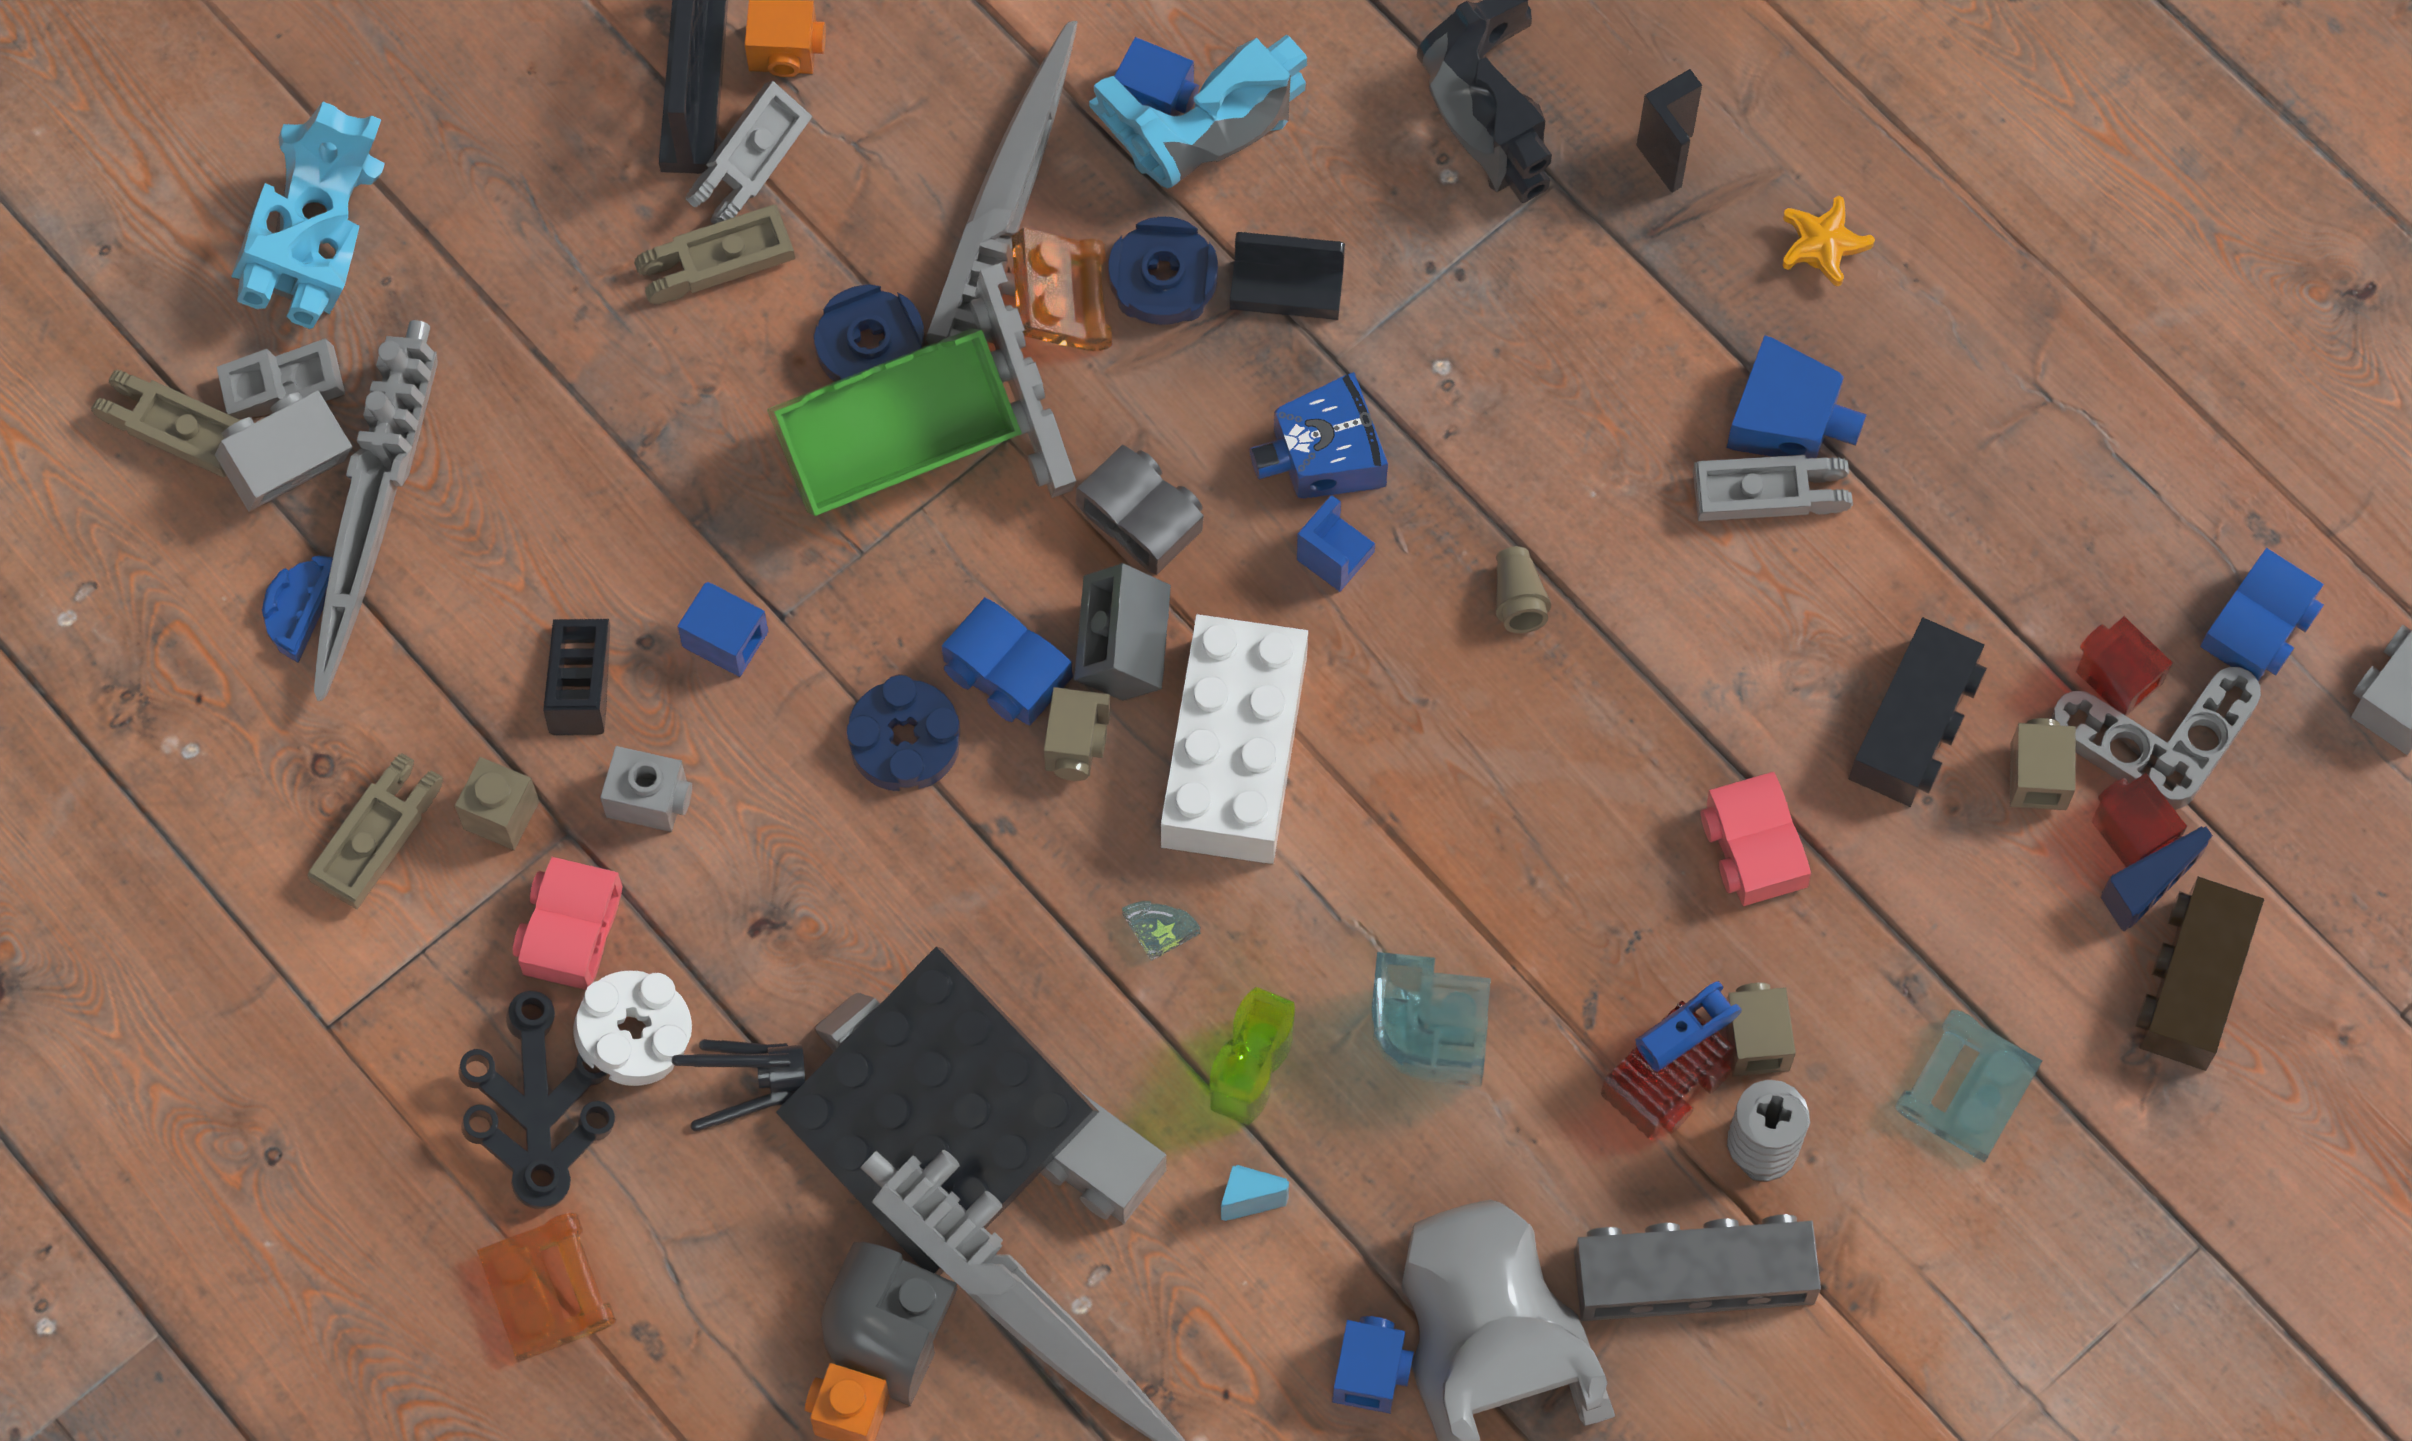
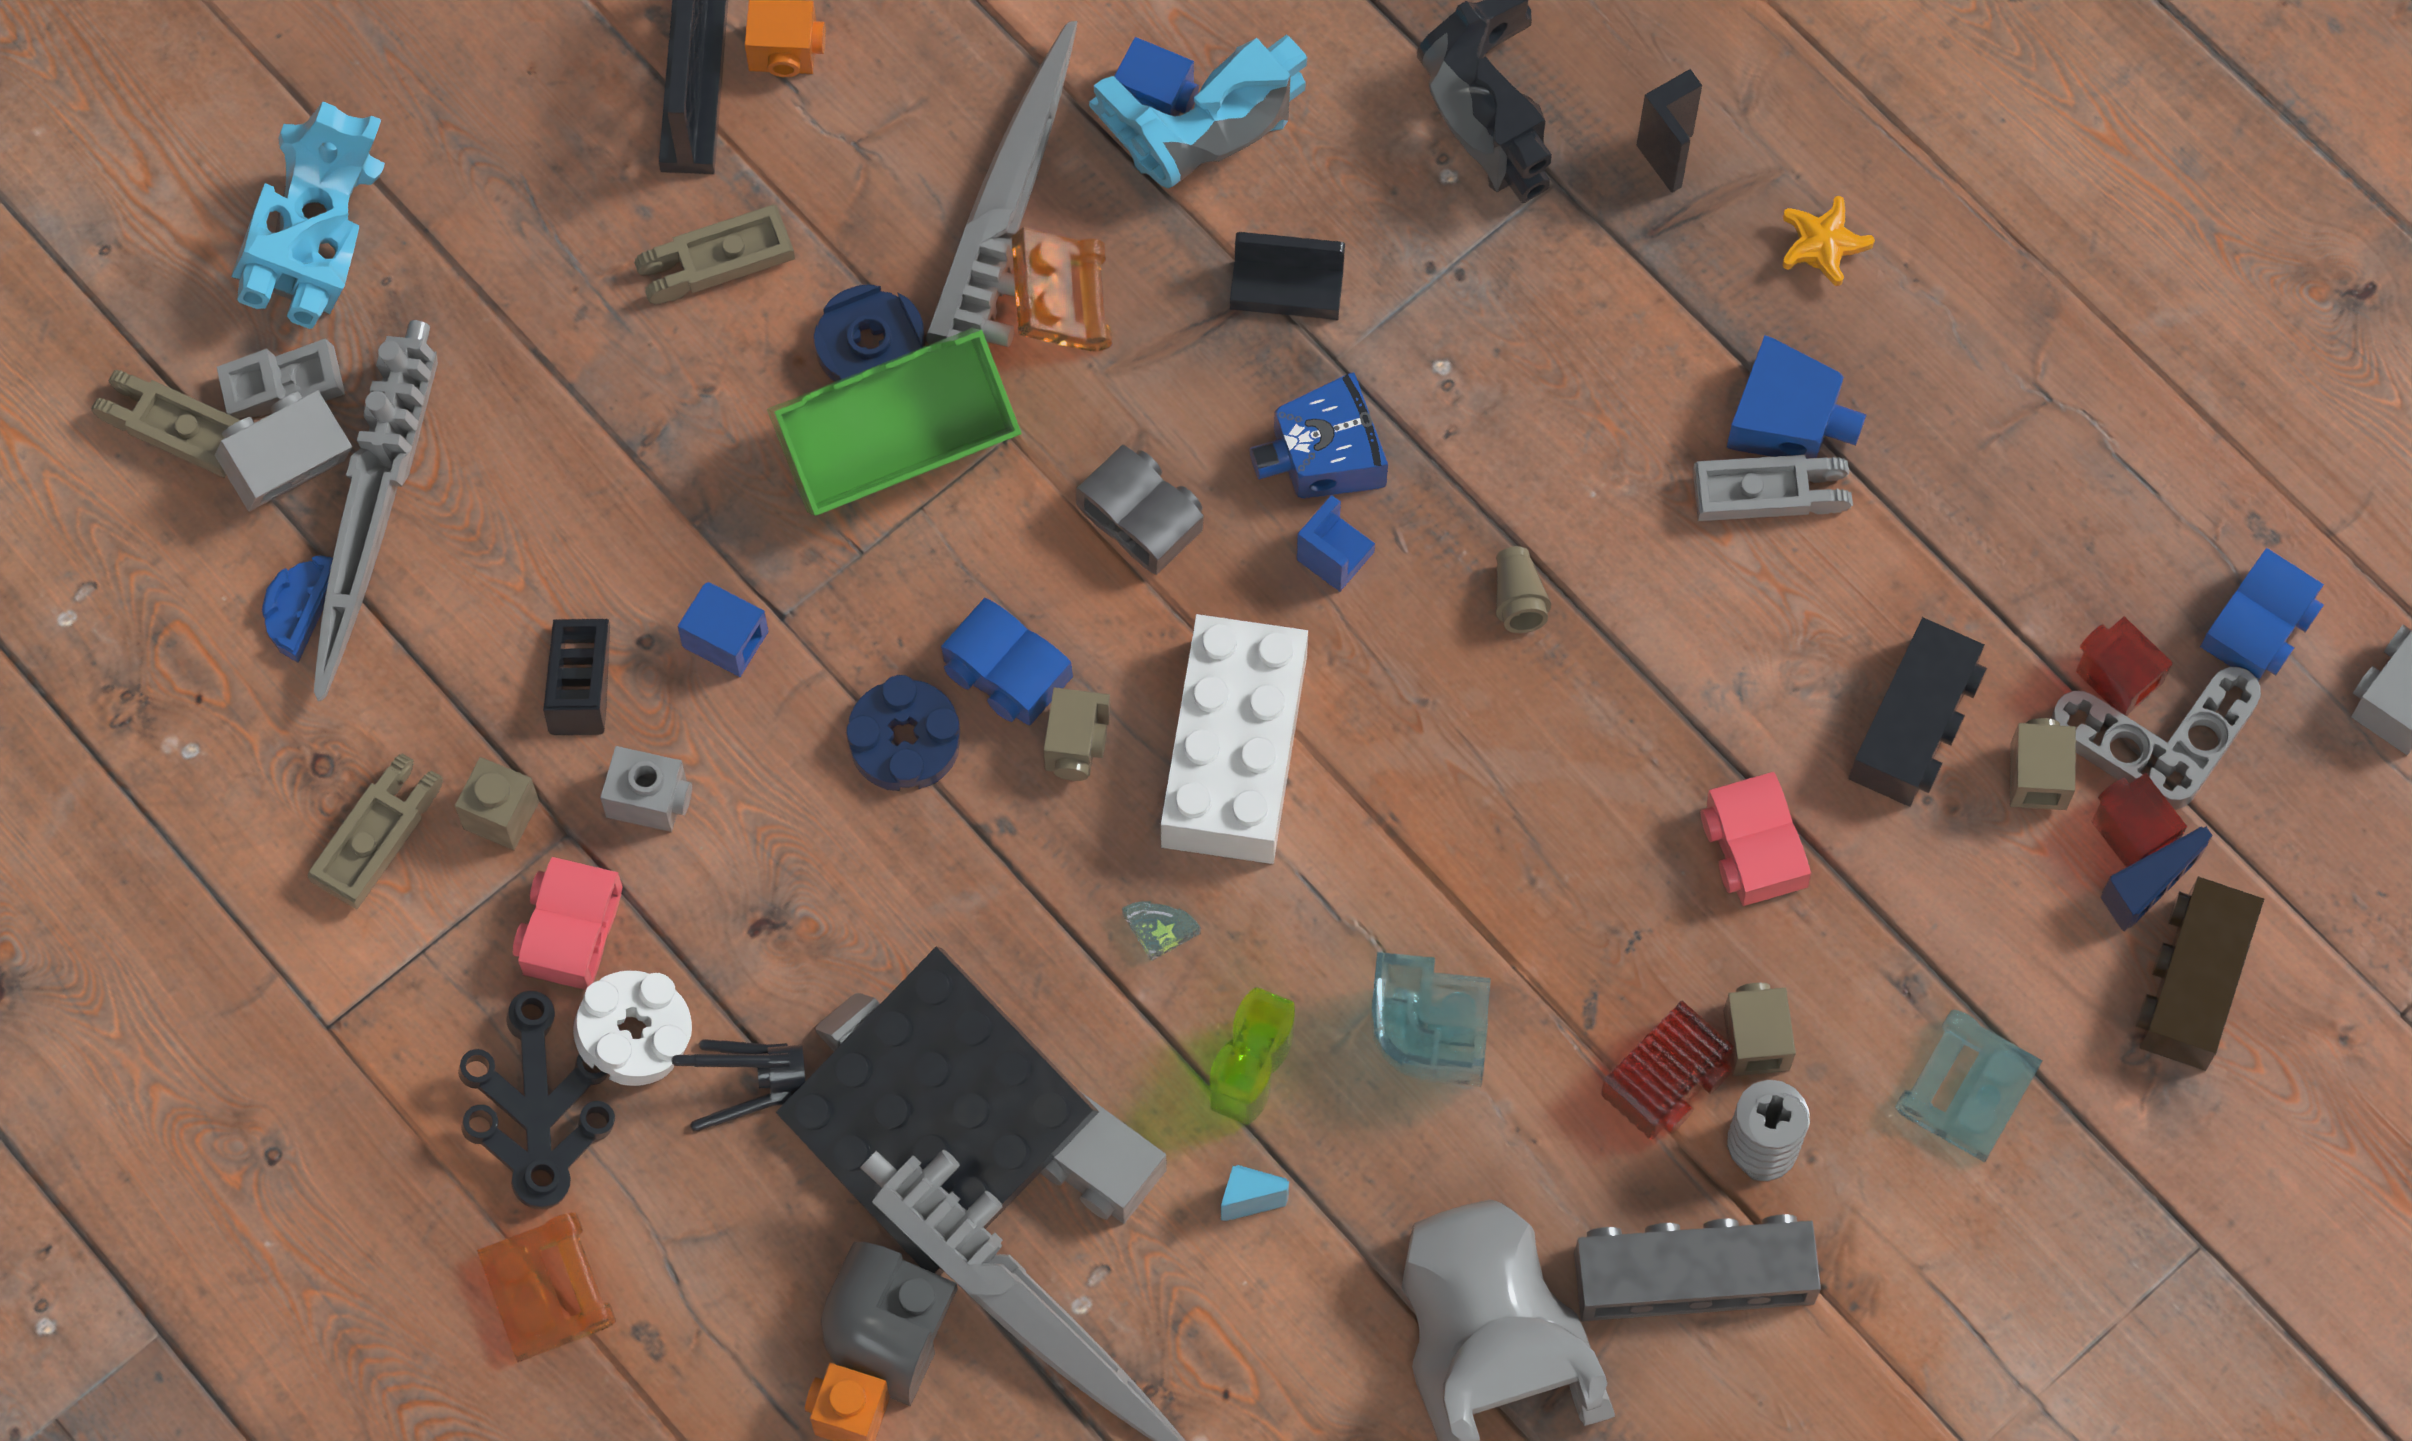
(751, 150): light grey hinge -> none
(1050, 461): light grey wing -> none
(1122, 632): dark grey brick -> none
(1170, 300): dark blue plate -> none
(1371, 1364): blue brick -> none
(1683, 1031): blue bar -> none

